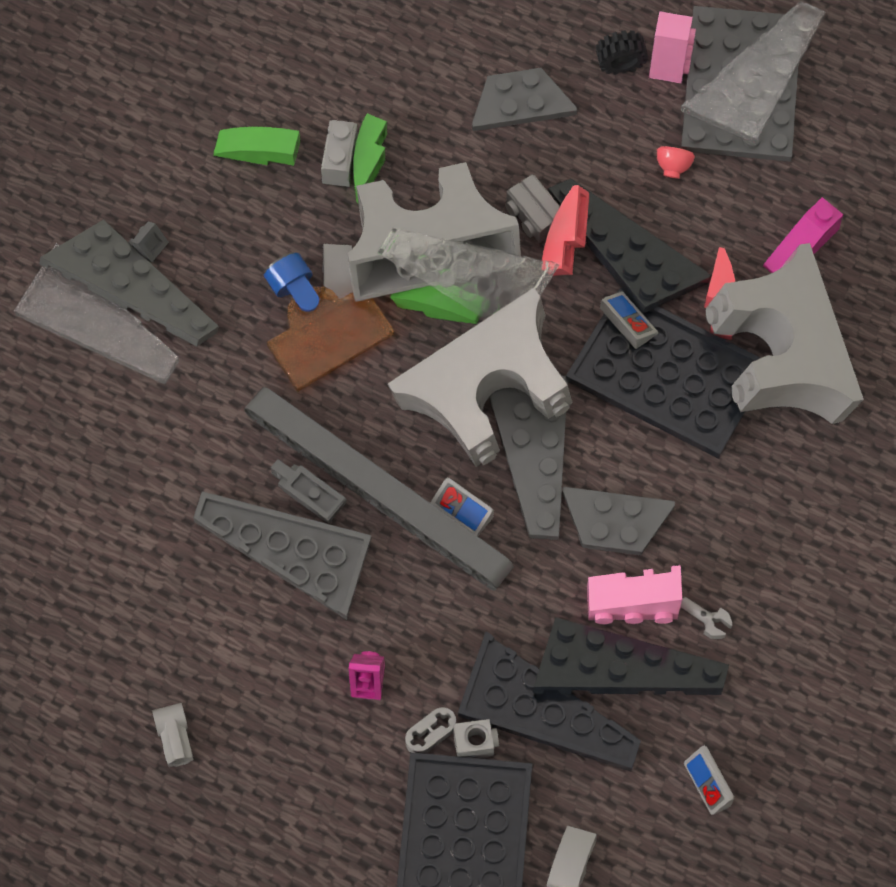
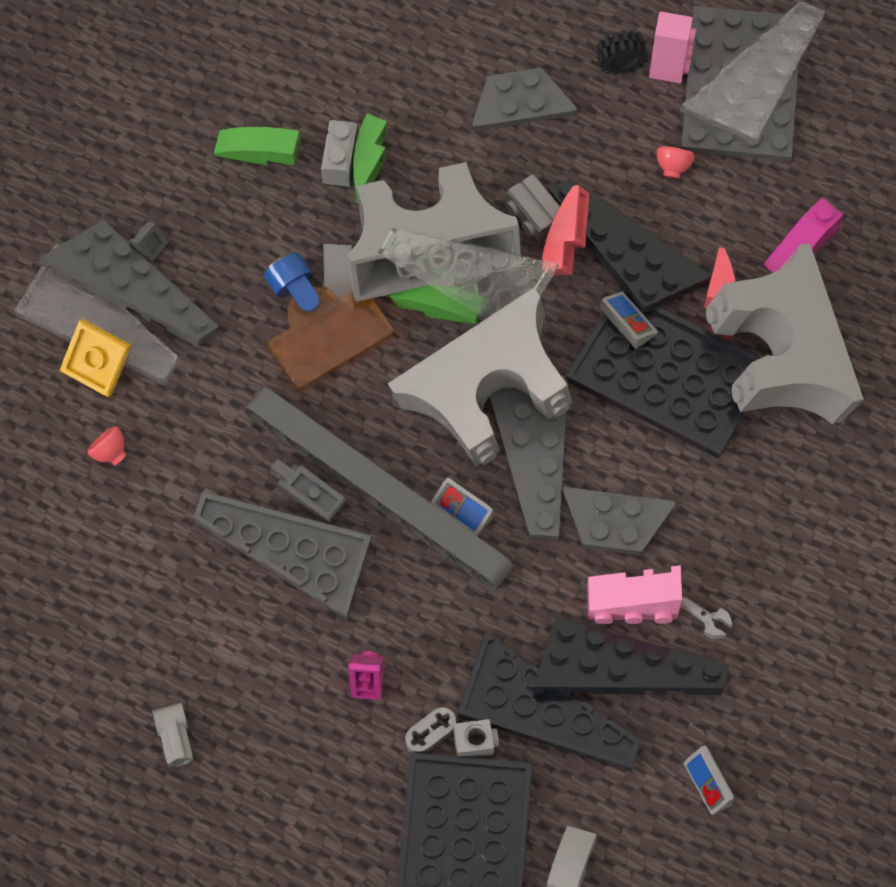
(95, 357): none -> yellow plate
(108, 447): none -> coral brick

